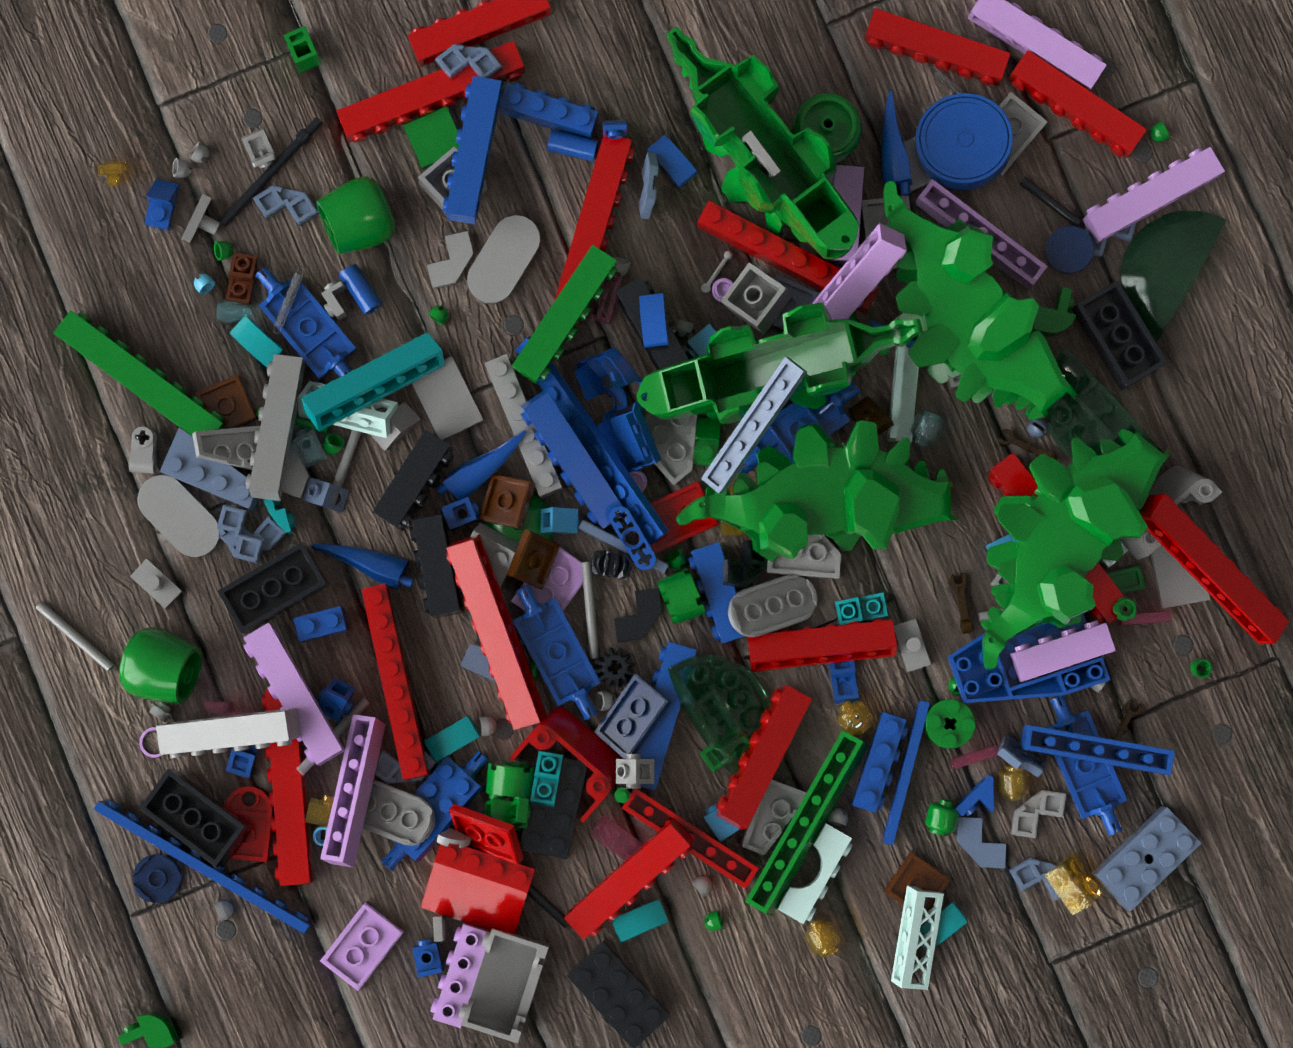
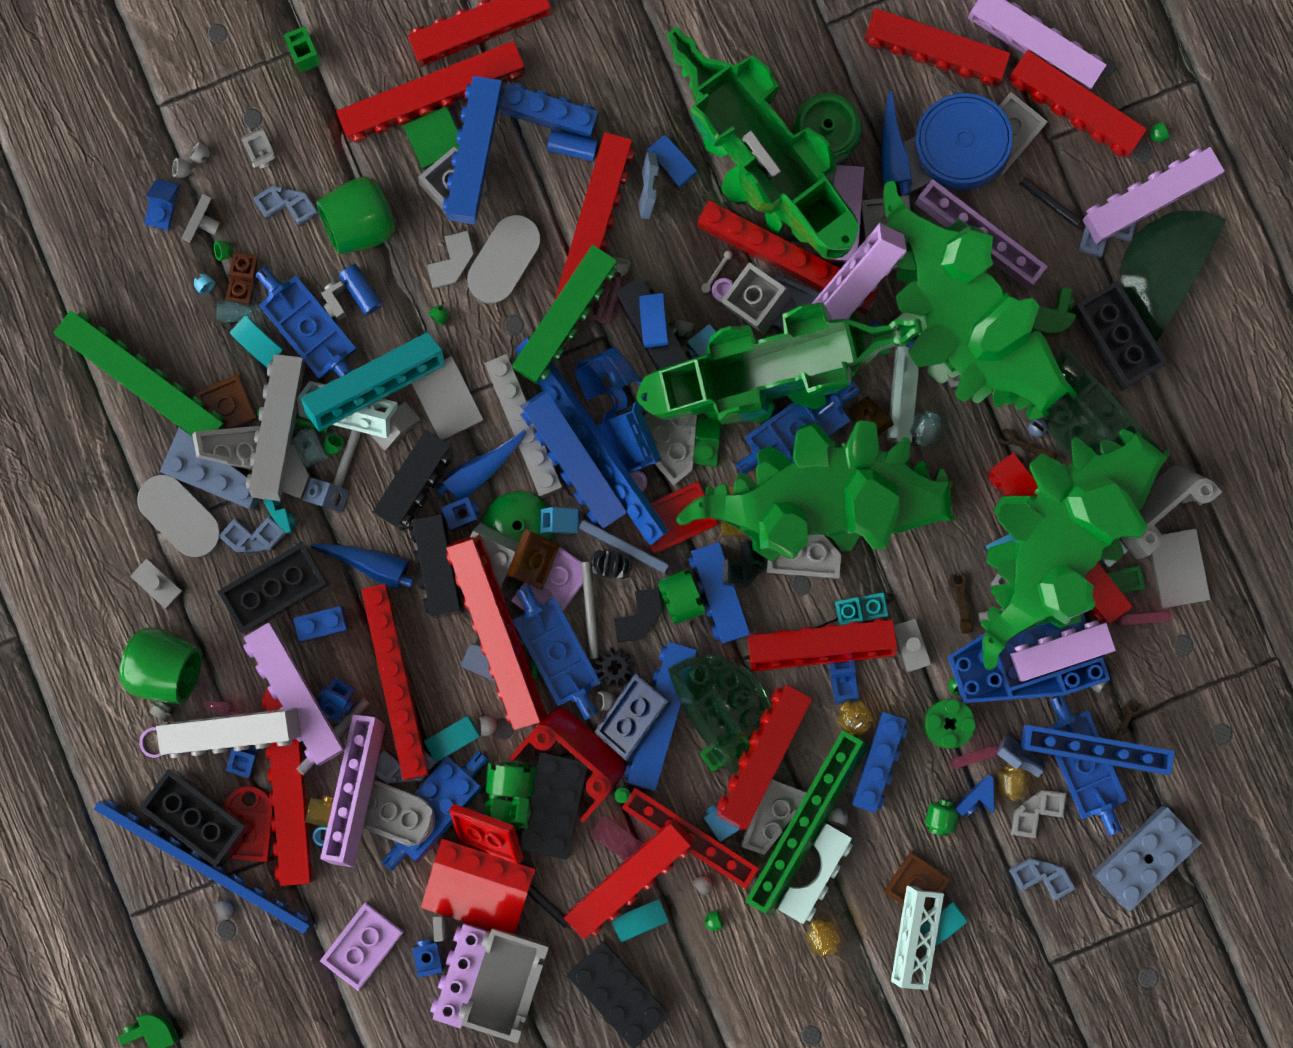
(74, 636): light grey bar -> none
(112, 170): clear yellow tile -> none
(143, 454): light grey piece -> none
(157, 878): dark blue tile -> none
(231, 527): sand blue tile -> none
(294, 280): light grey piece -> none
(302, 137): black bar -> none
(454, 837): light grey tile -> none
(459, 57): sand blue tile -> none
(507, 501): reddish brown tile -> none
(546, 779): teal slope -> none
(614, 128): blue slope -> none
(628, 519): blue beam -> none
(634, 771): light grey brick -> none
(675, 560): green hinge -> none
(754, 425): plate -> none
(772, 605): light grey tile -> none
(905, 772): blue tile -> none
(970, 839): sand blue tile -> none
(1070, 249): dark blue tile -> none
(1073, 884): clear yellow bracket -> none
(1129, 604): green plate -> none
(1202, 663): green hinge -> none
(1213, 569): red brick -> none

